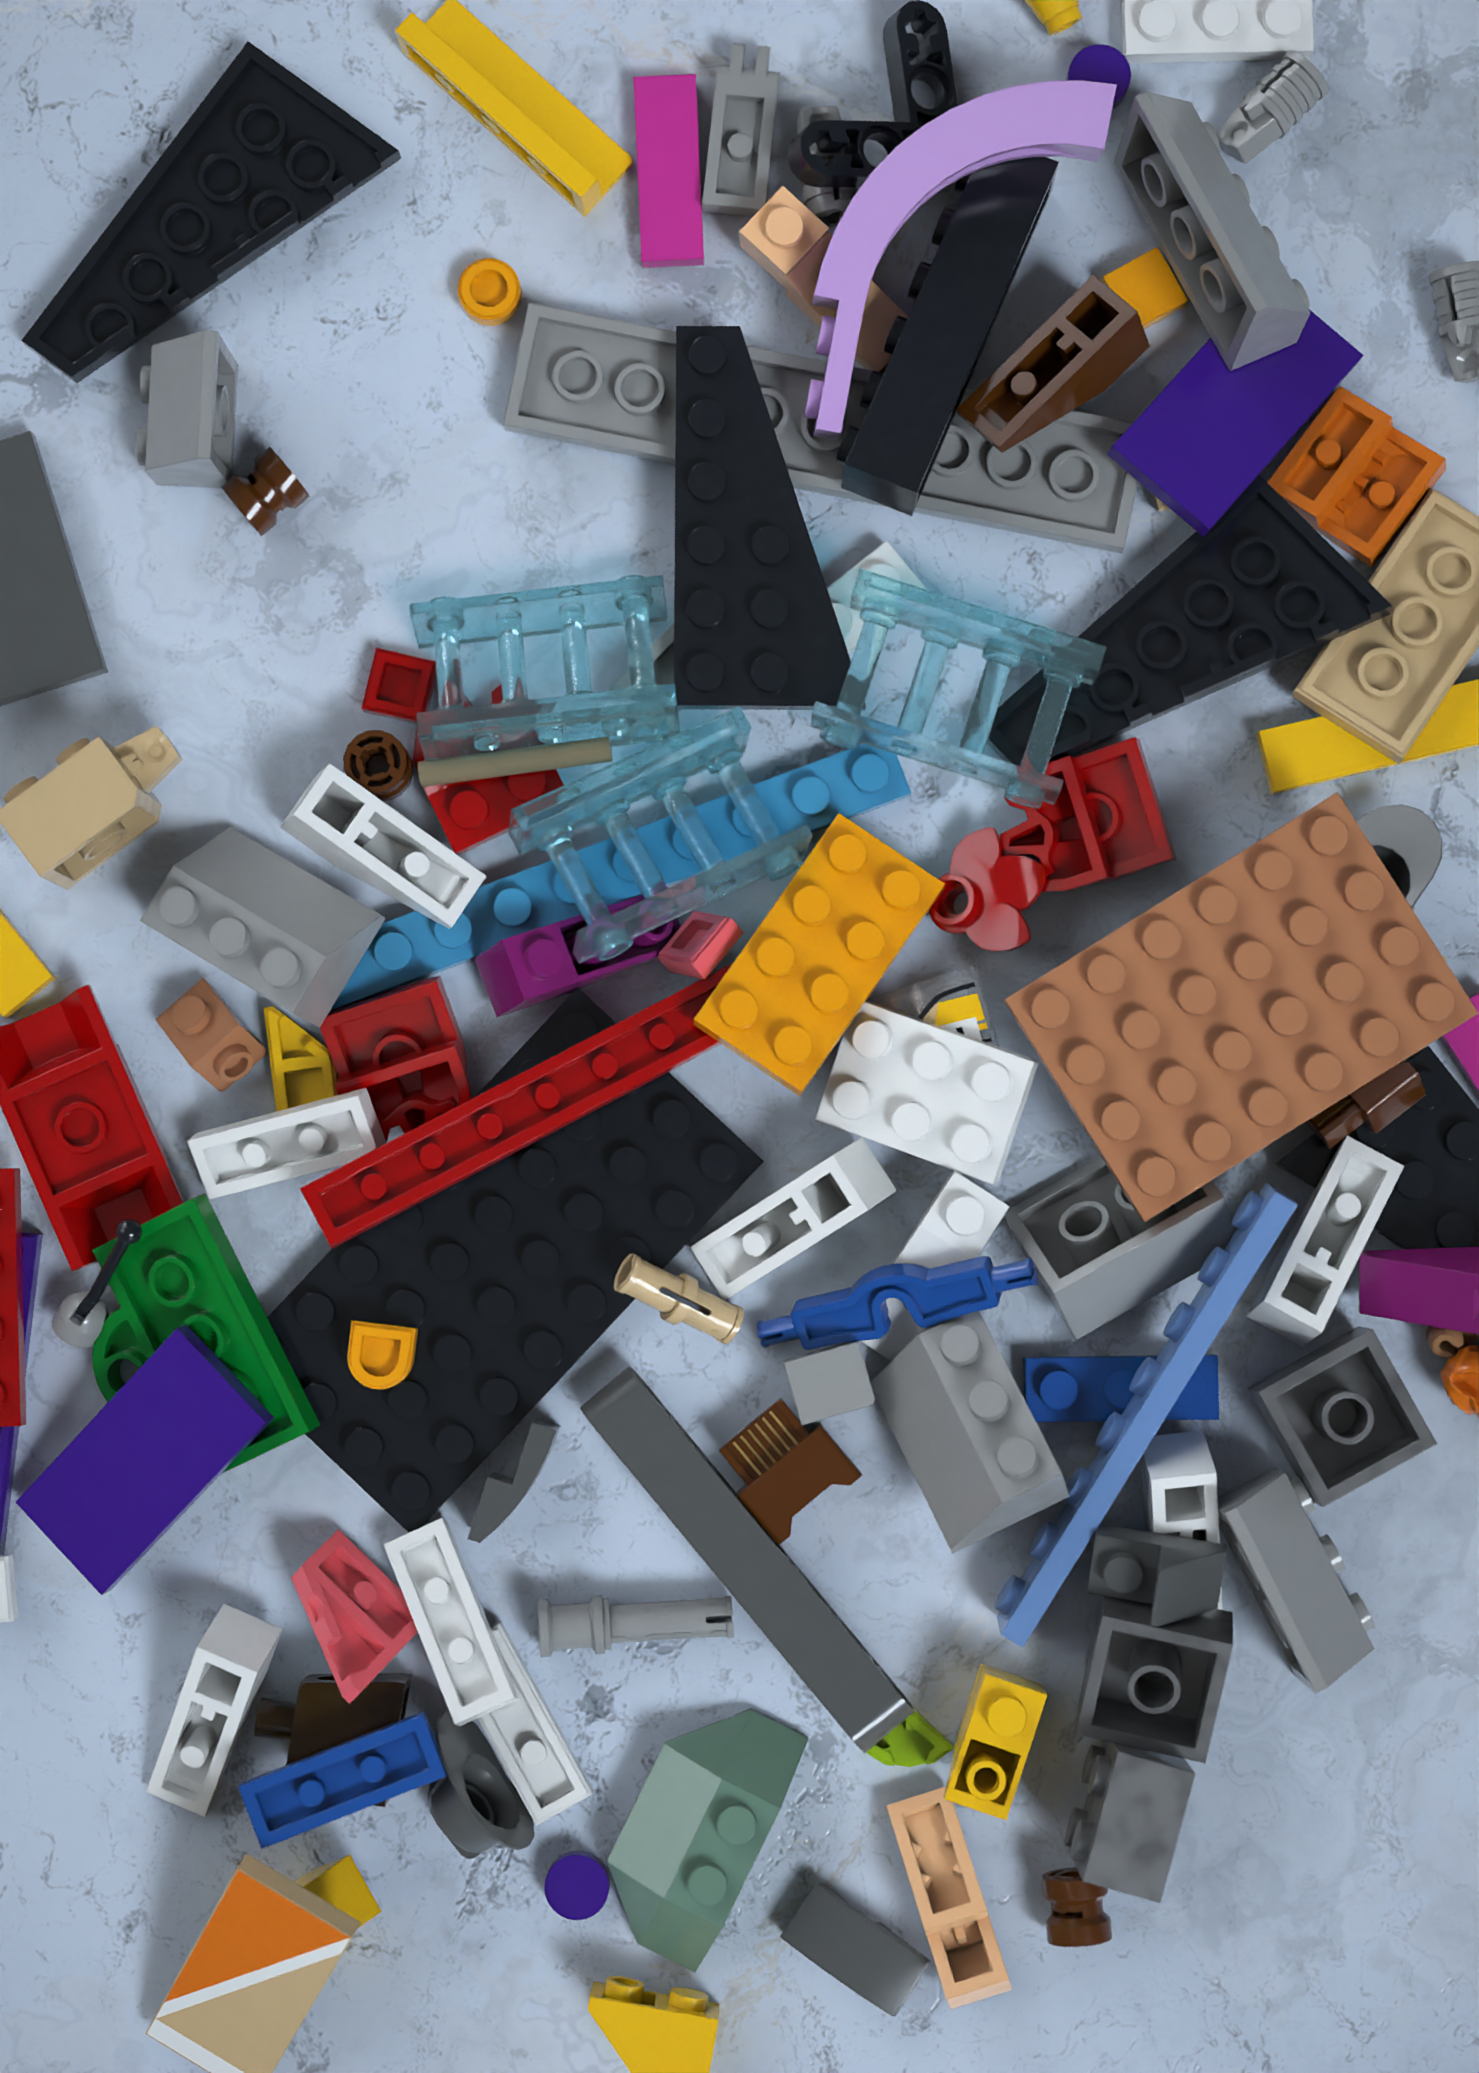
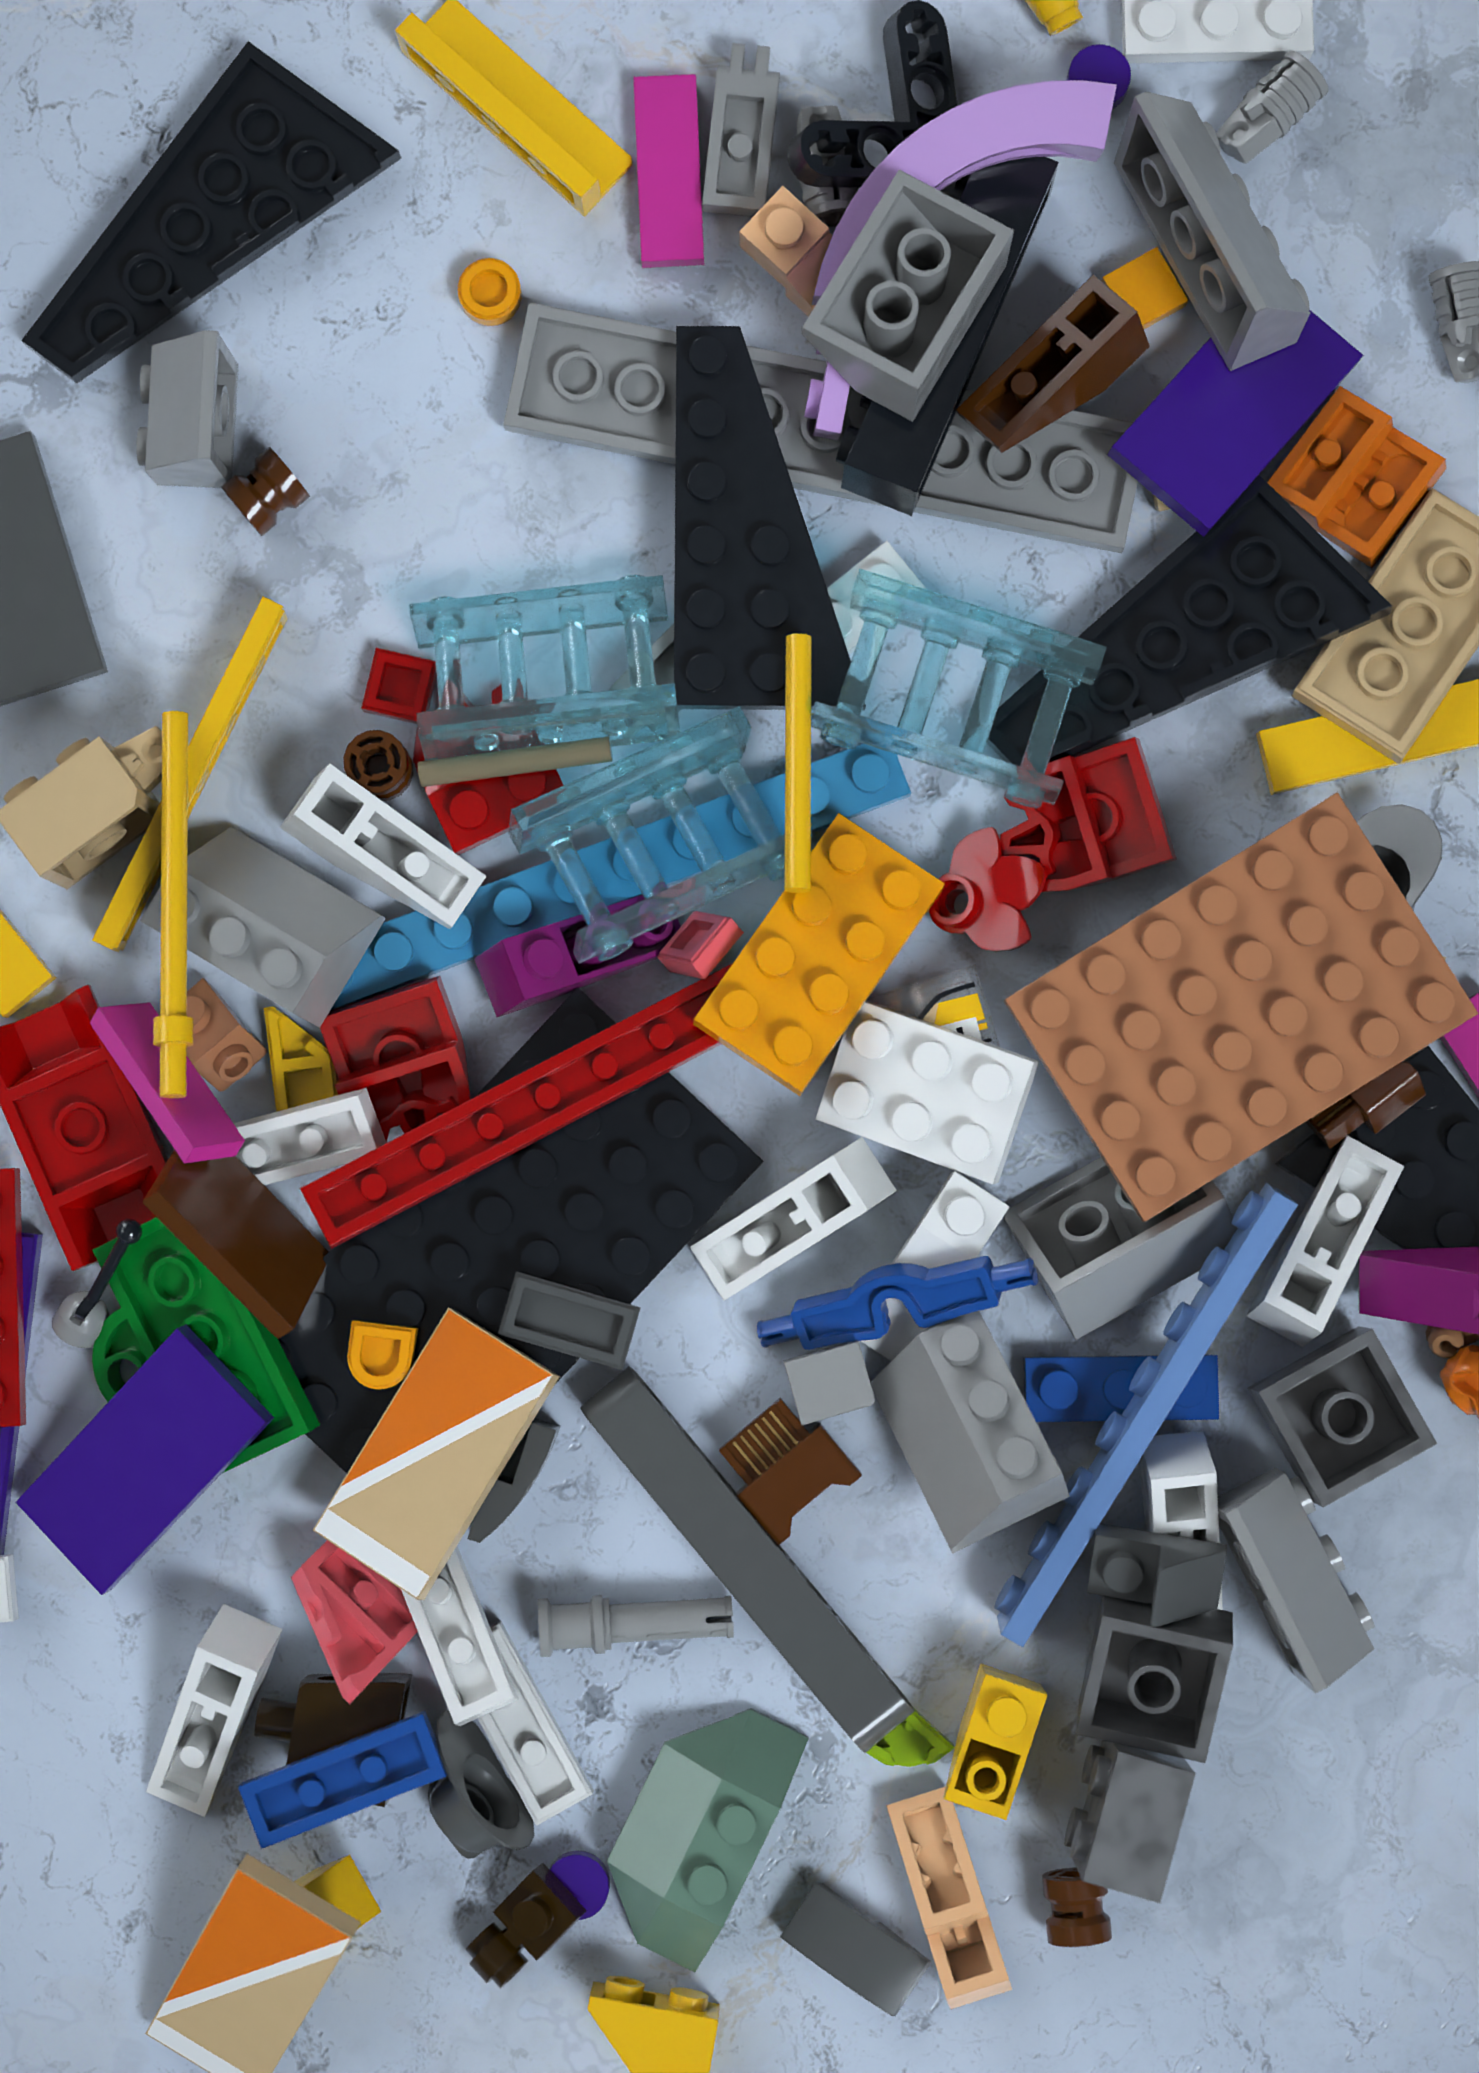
(173, 1027): none -> yellow bar
(192, 1124): none -> dark pink tile
(202, 756): none -> yellow tile
(240, 1236): none -> reddish brown tile
(436, 1453): none -> tile
(534, 1919): none -> dark brown plate
(569, 1320): none -> dark grey tile
(644, 1282): tan pin -> none
(798, 764): none -> yellow bar
(907, 293): none -> light grey slope

